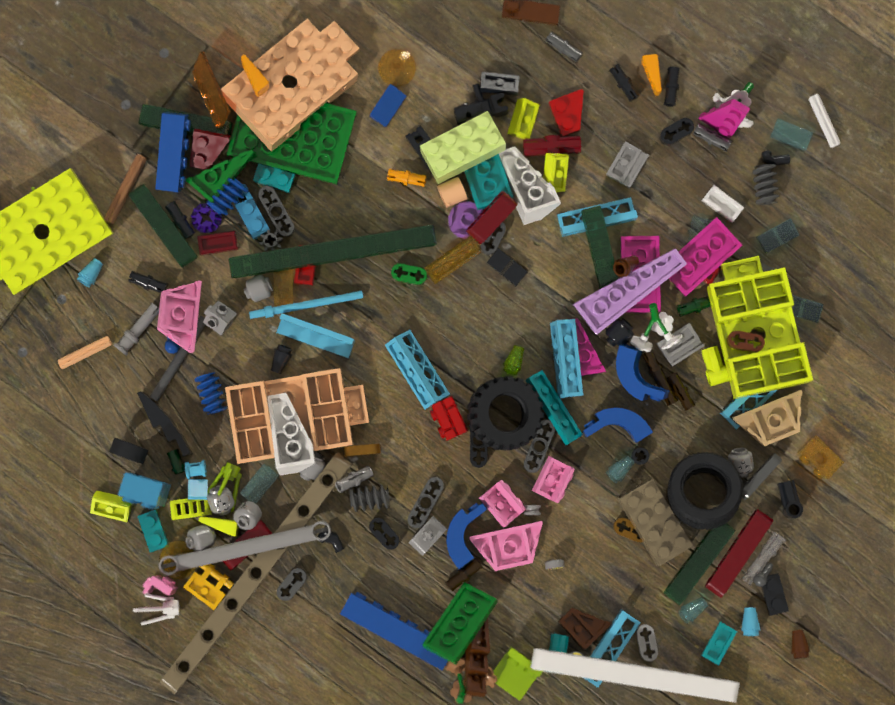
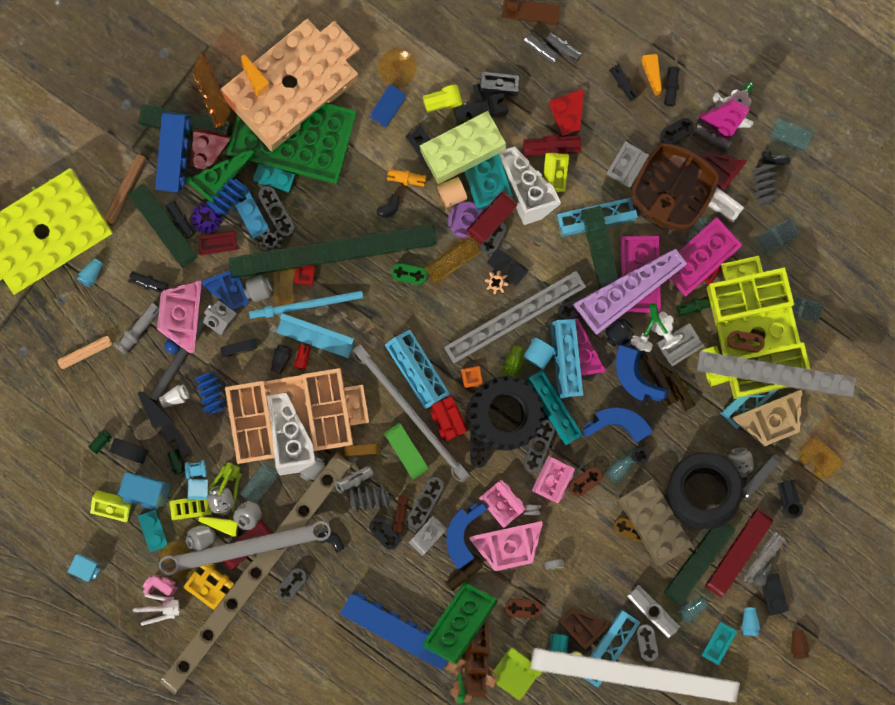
(84, 568): none -> medium azure brick
(100, 441): none -> dark green pin
(175, 396): none -> white cone
(227, 290): none -> blue wing
(238, 348): none -> black beam
(302, 358): none -> red pin
(389, 209): none -> black arm
(400, 514): none -> copper axle
(406, 451): none -> bright green beam
(448, 97): none -> neon yellow piece
(455, 466): none -> light grey piece
(472, 377): none -> orange tile
(502, 283): none -> light nougat gear
(515, 317): none -> light grey plate
(523, 118): neon yellow slope -> none
(523, 613): none -> copper beam
(539, 353): none -> medium azure piece
(541, 48): none -> dark grey pin
(569, 305): none -> black beam
(587, 486): none -> copper beam
(624, 266): reddish brown cone -> none
(662, 620): none -> light grey piece
(675, 182): none -> reddish brown piece
(725, 167): none -> dark red wing
(776, 374): none -> light grey plate
(824, 120): white axle -> none

